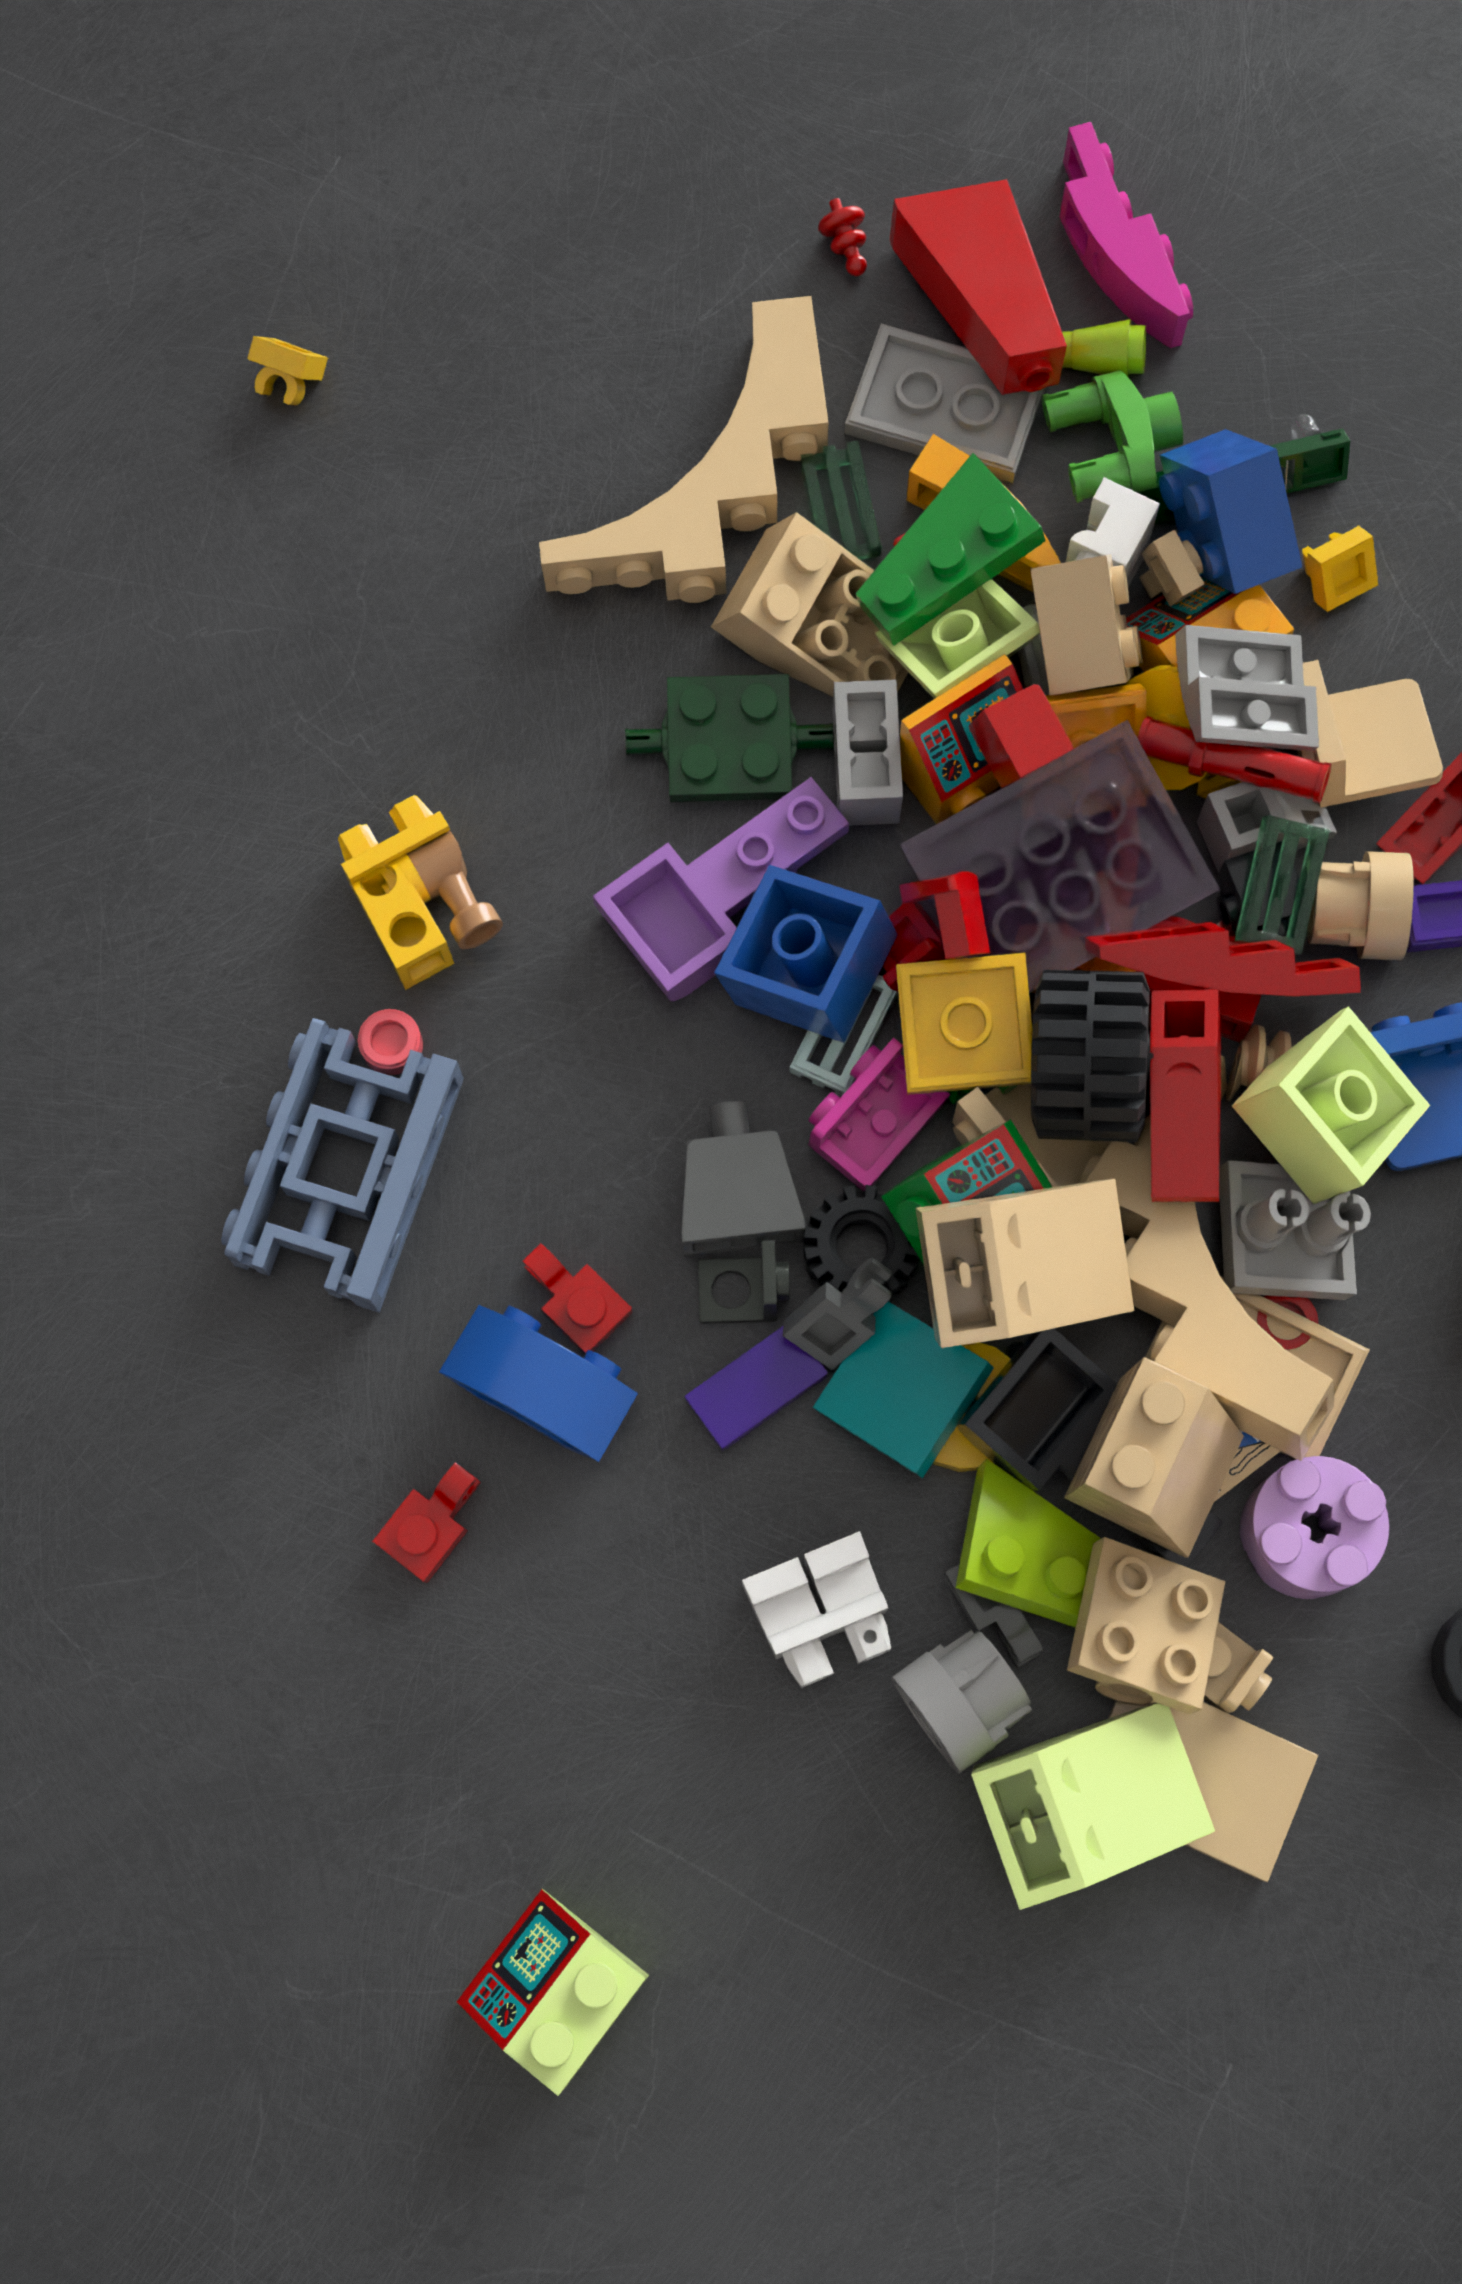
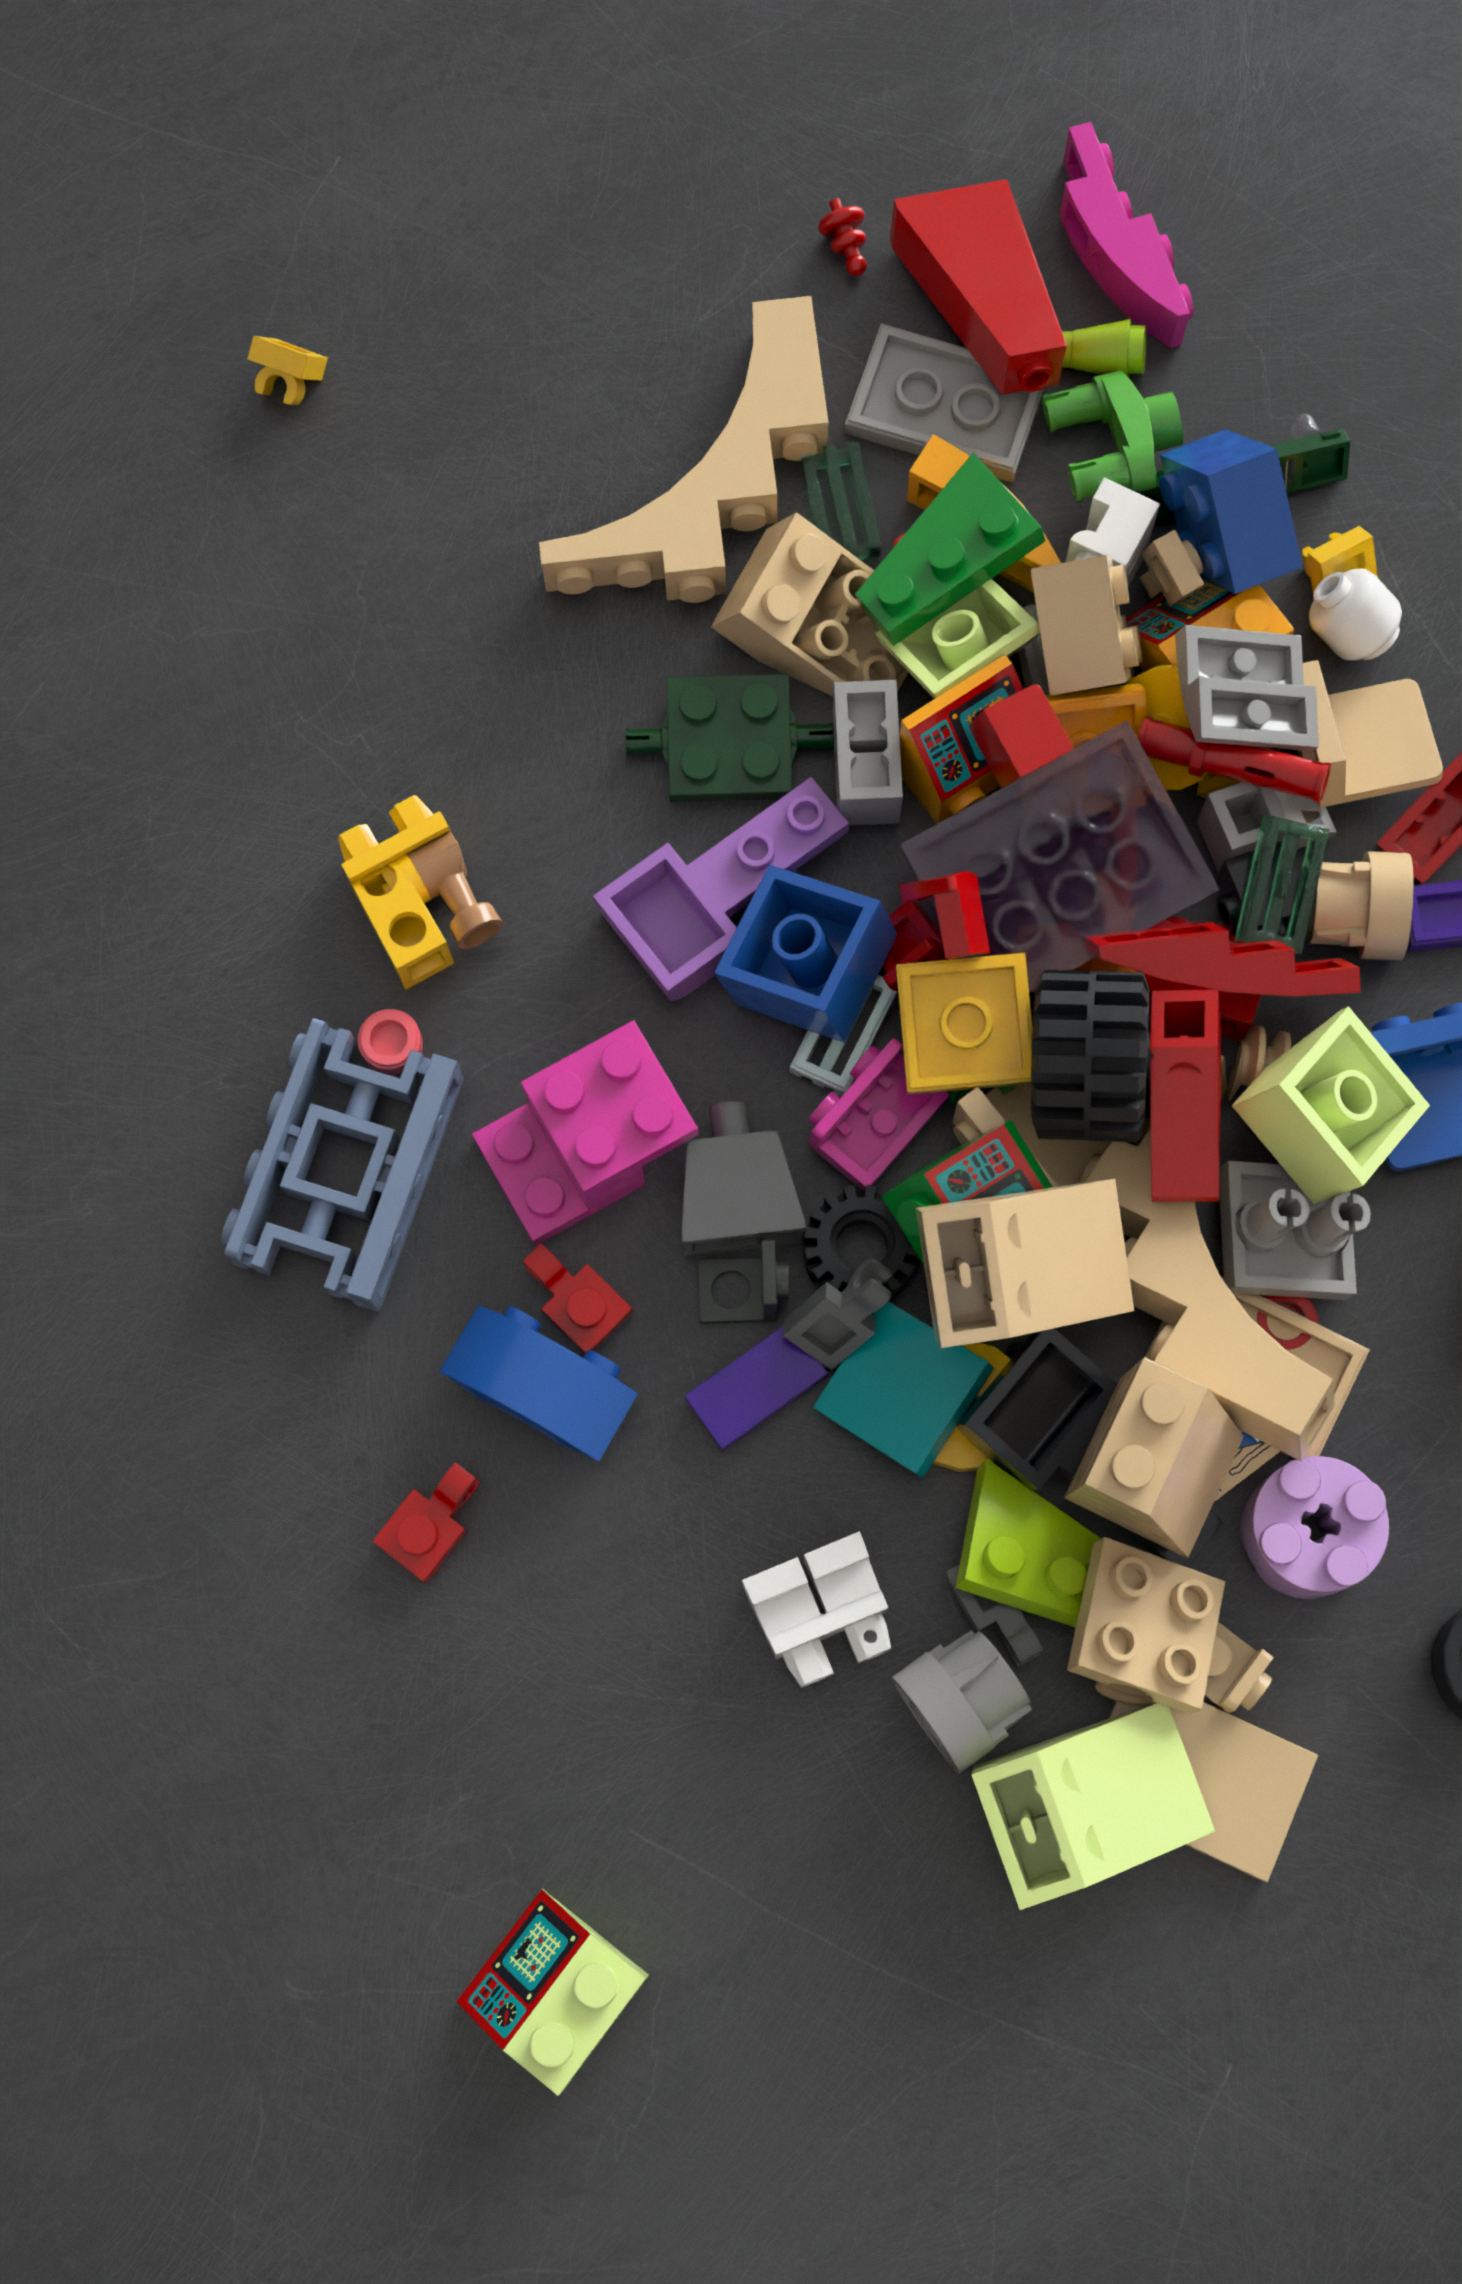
(585, 1133): none -> dark pink bracket
(1355, 614): none -> white head

